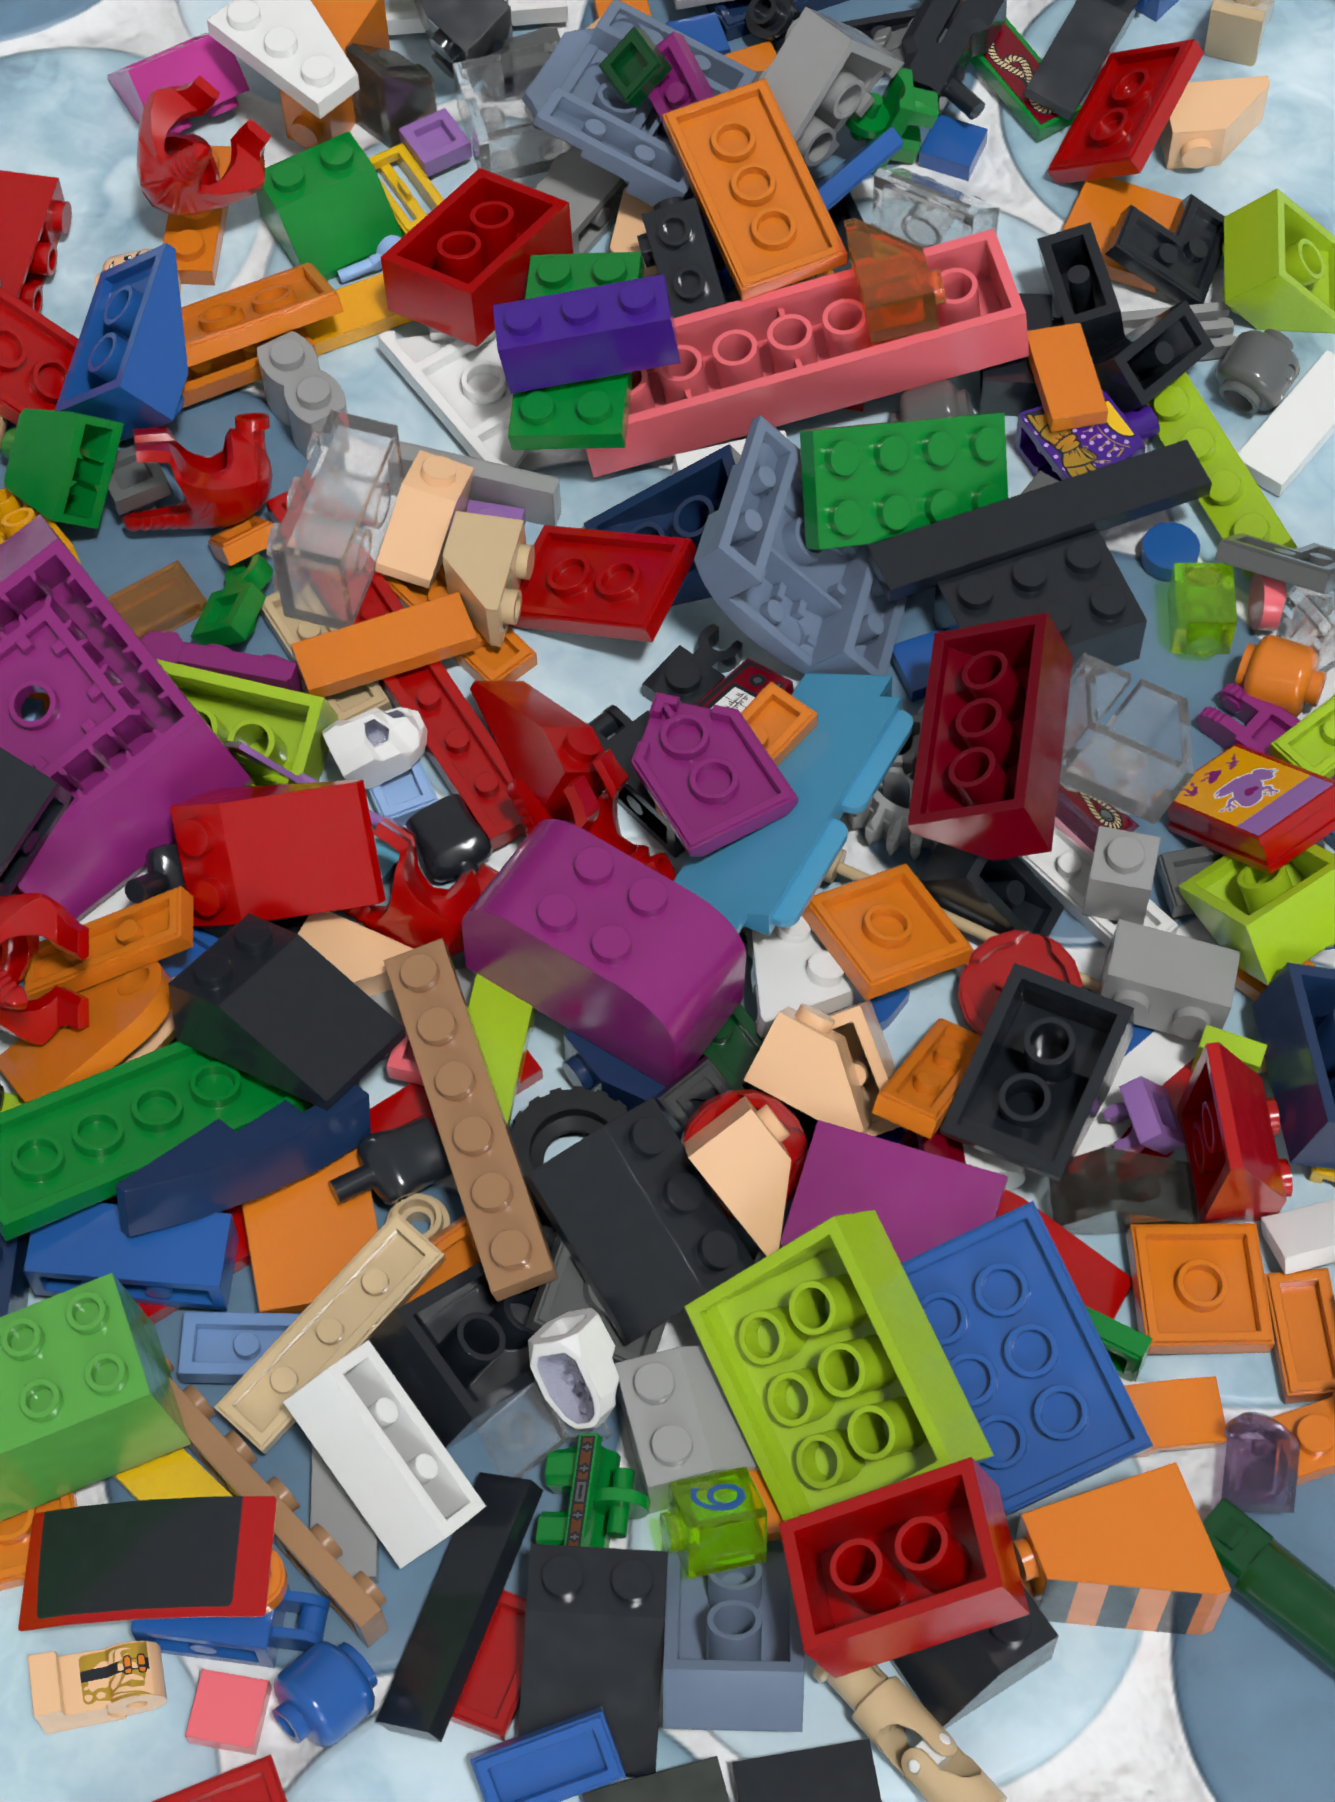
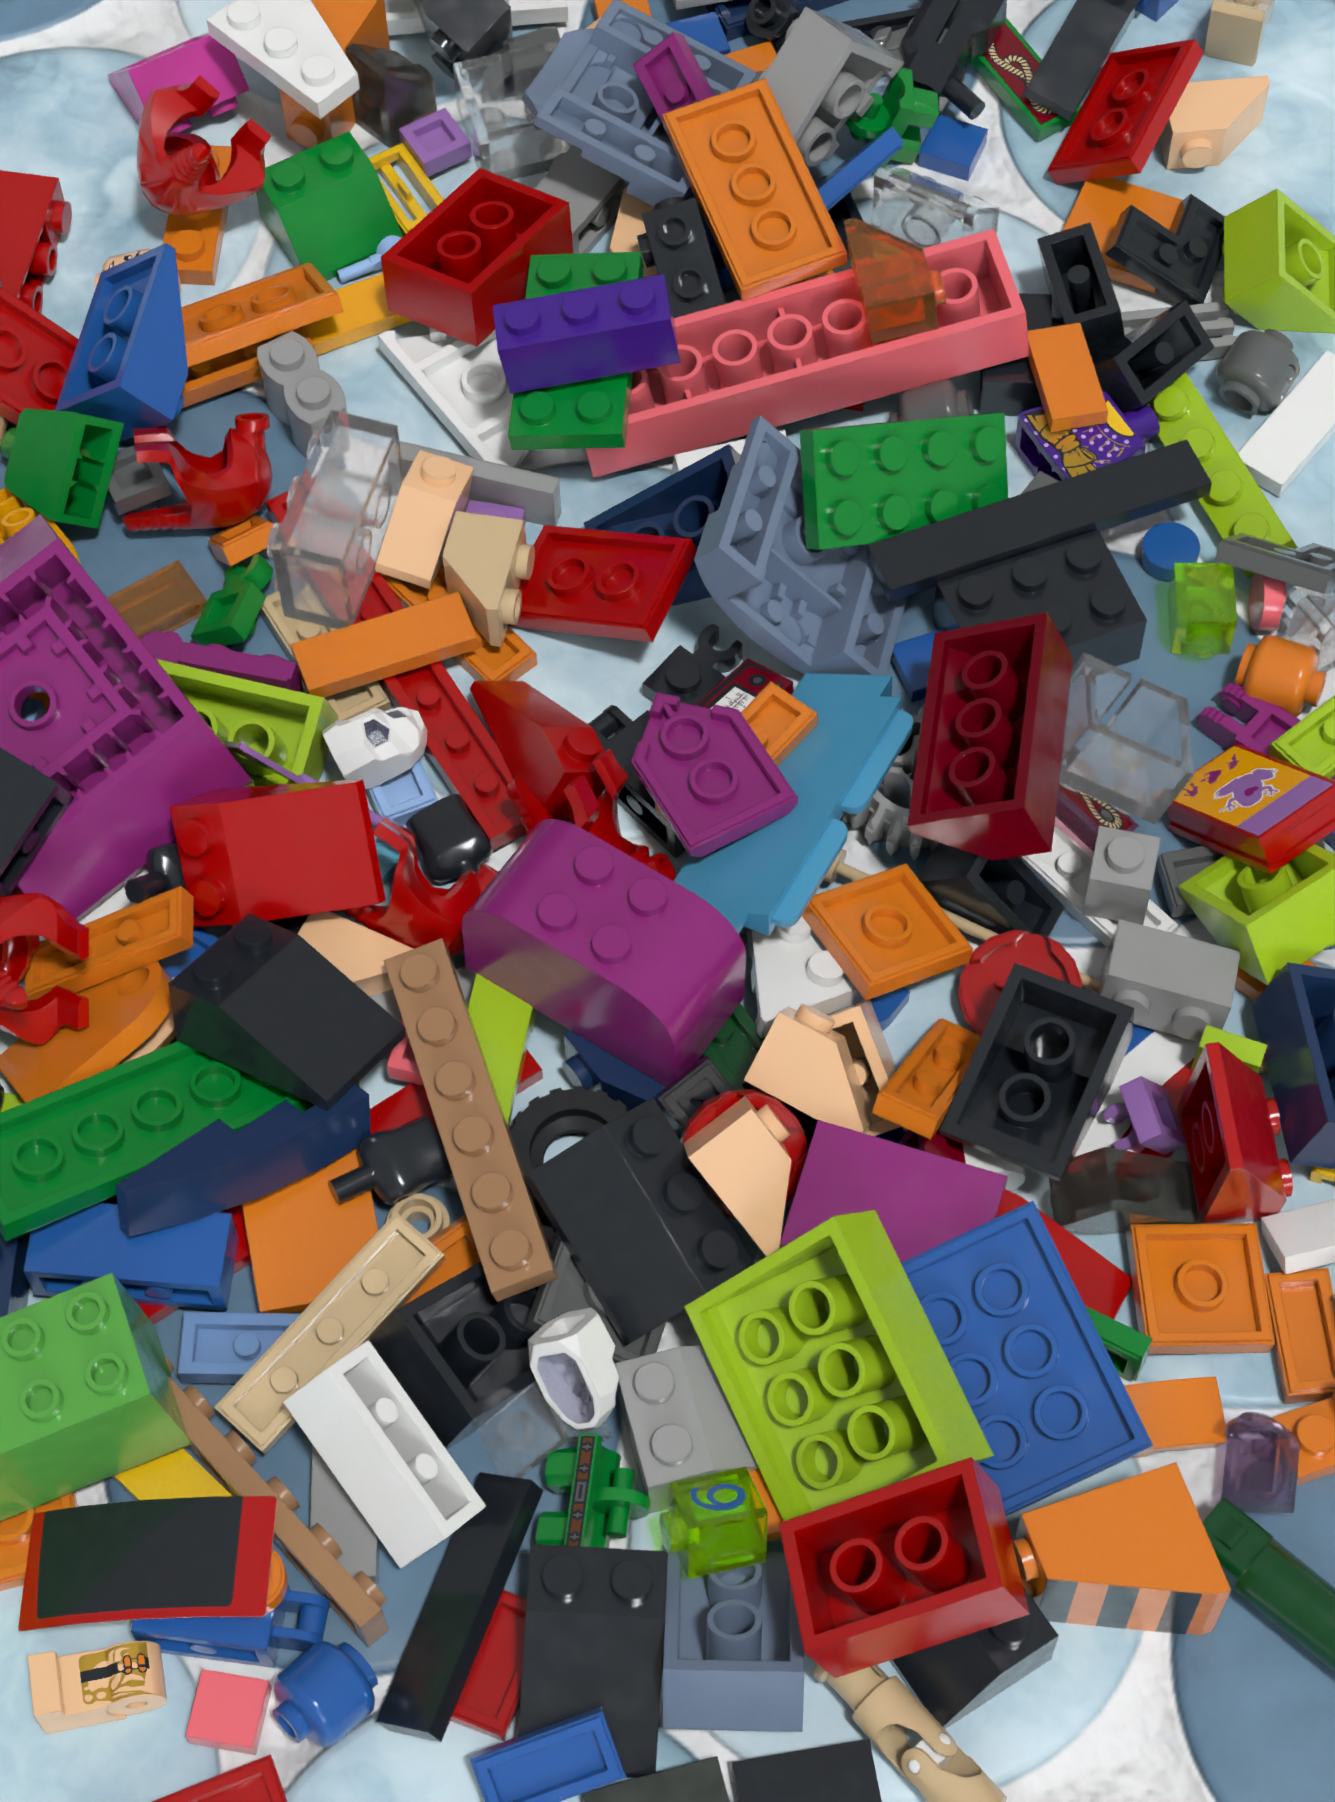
(635, 67): dark green tile -> none

